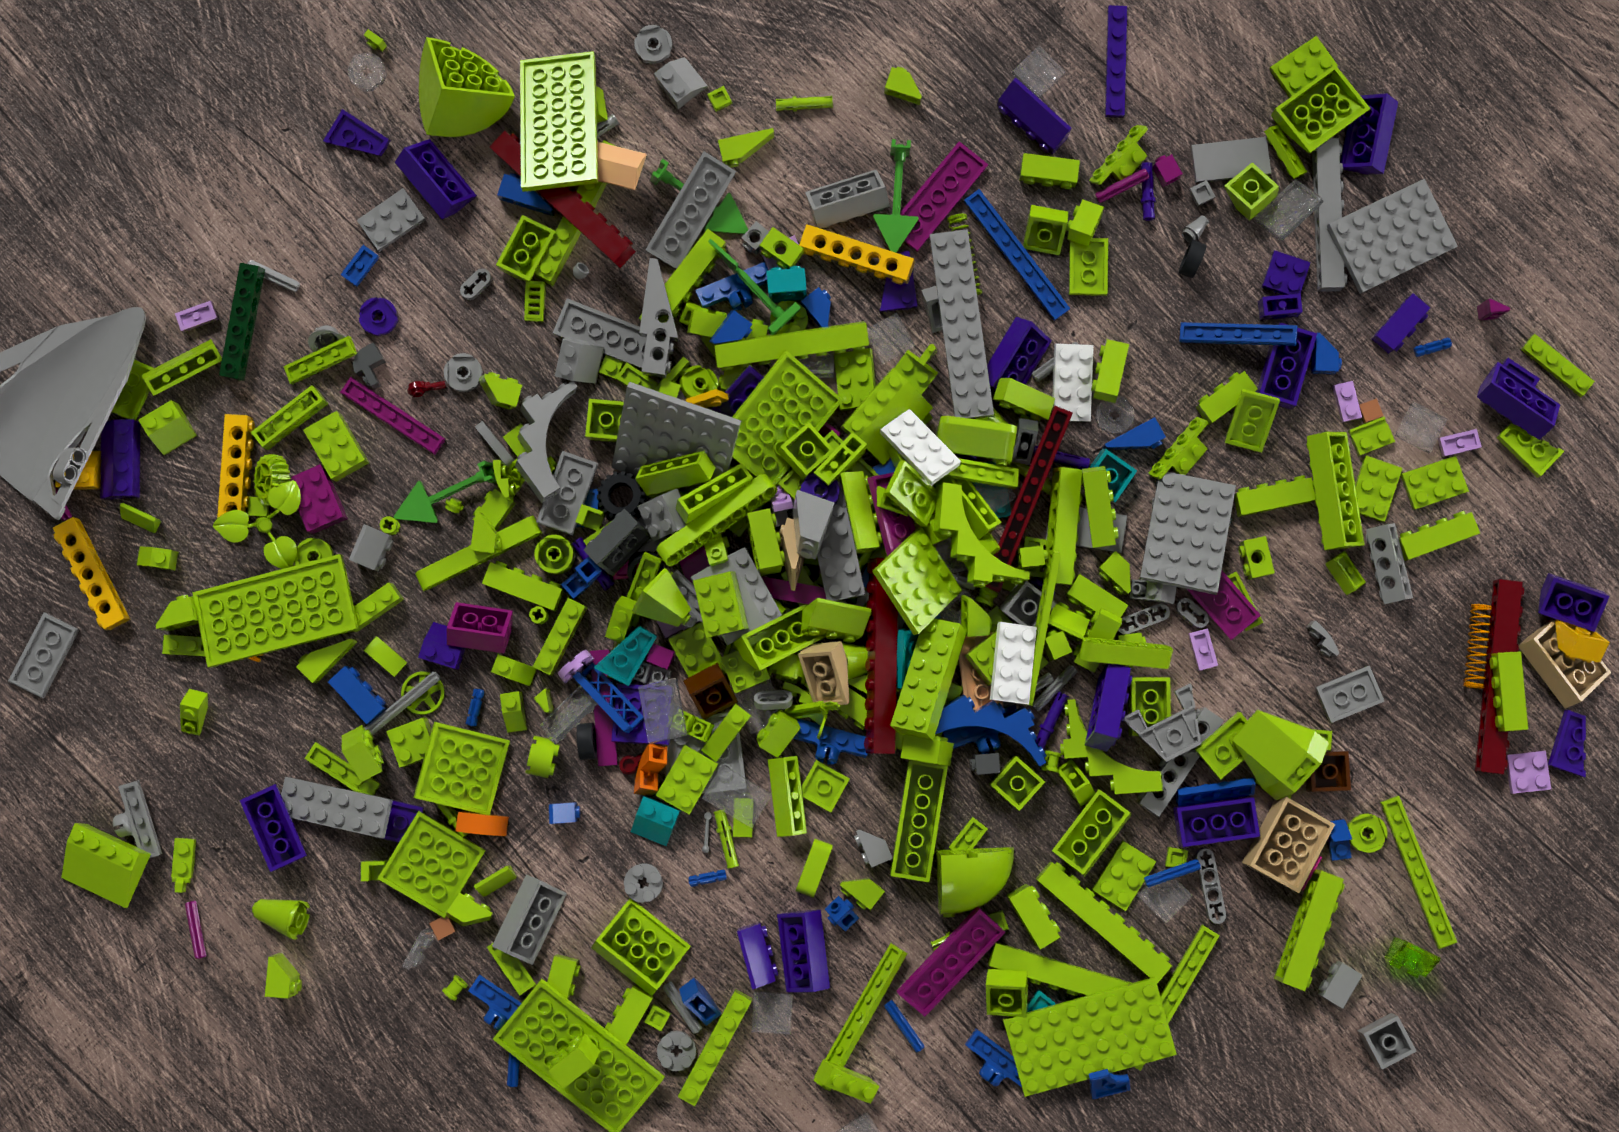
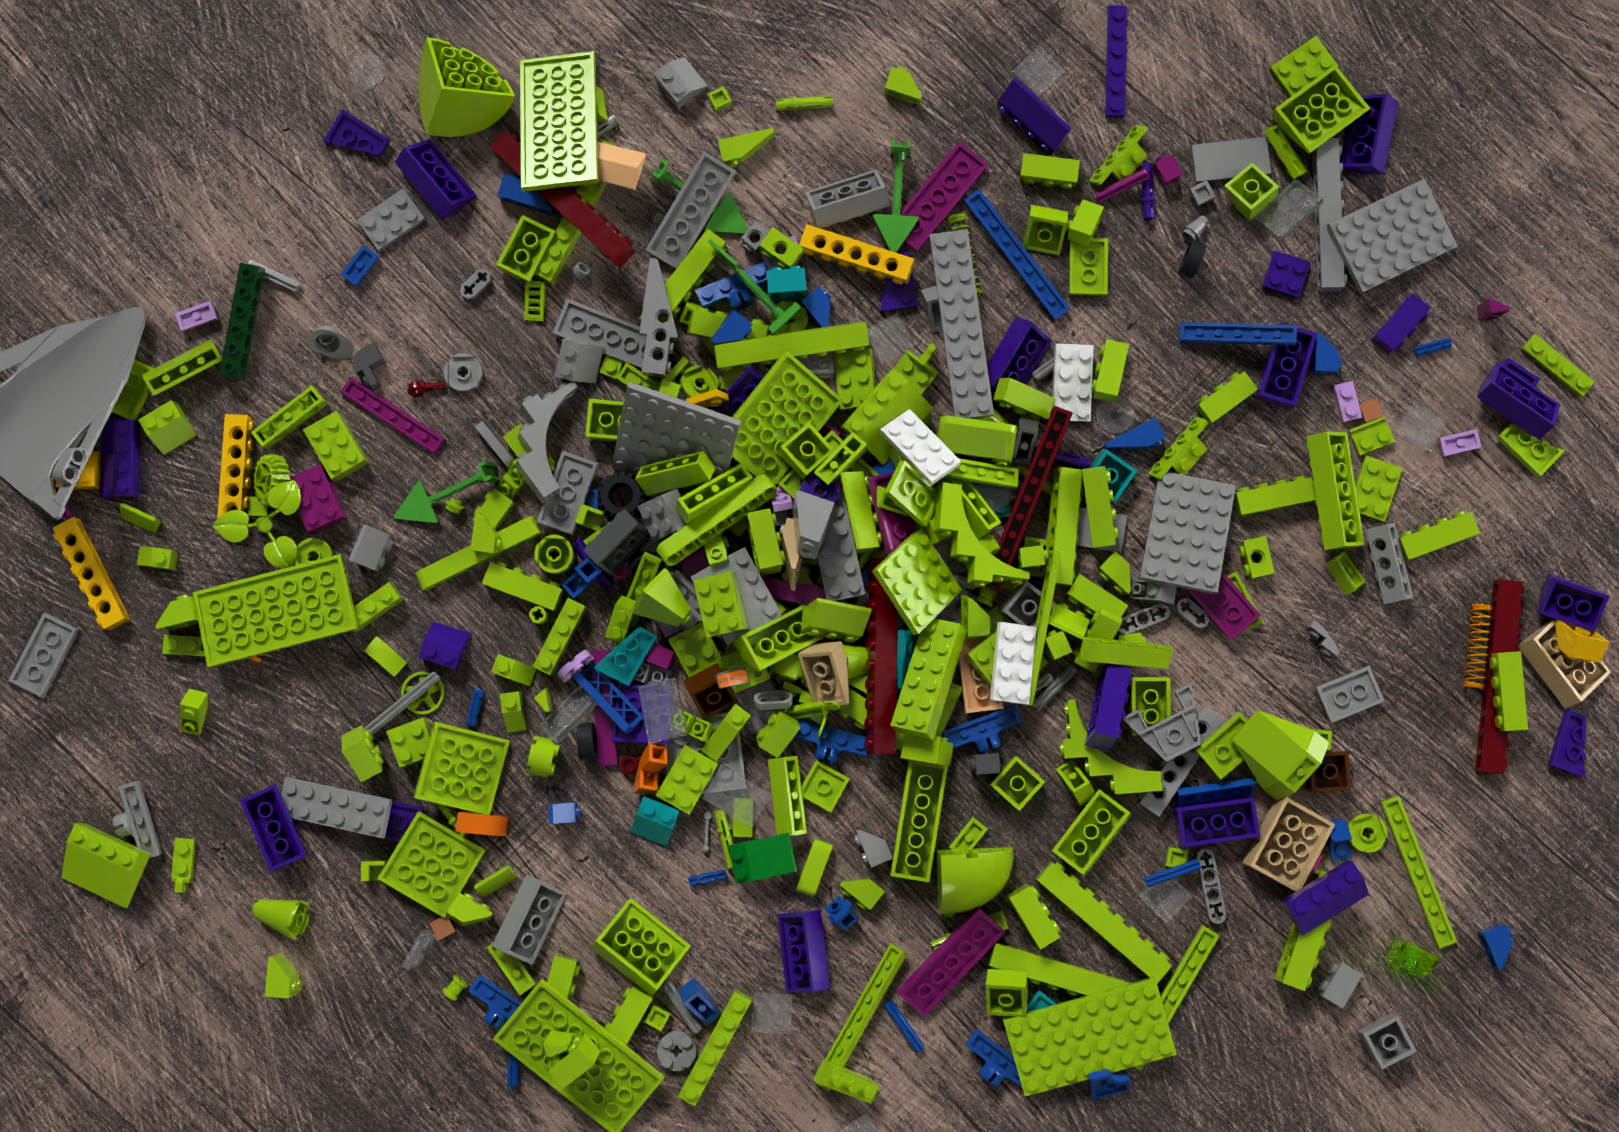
(195, 929): magenta axle -> none
(320, 360): lime tile -> none
(320, 662): lime slope -> none
(340, 769): lime plate -> none
(358, 694): blue brick -> none
(367, 316): dark purple plate -> none
(374, 41): lime plate -> none
(395, 527): lime bush -> none
(479, 627): magenta brick -> none
(501, 391): lime slope -> none
(505, 484): lime slope -> none
(557, 1042): none -> lime slope
(637, 873): light grey plate -> none
(644, 38): light grey plate -> none
(732, 677): none -> sticker
(757, 955): dark purple slope -> none
(762, 858): none -> green slope
(1015, 724): blue arch -> none
(1051, 719): dark purple pin -> none
(1051, 761): lime bush -> none
(1123, 875): lime plate -> none
(1203, 649): lavender plate -> none
(1252, 420): lime plate -> none
(1280, 306): dark purple brick -> none
(1325, 897): none -> dark purple slope
(1434, 482): lime plate -> none
(1497, 944): none -> blue slope
(1528, 772): lavender plate -> none

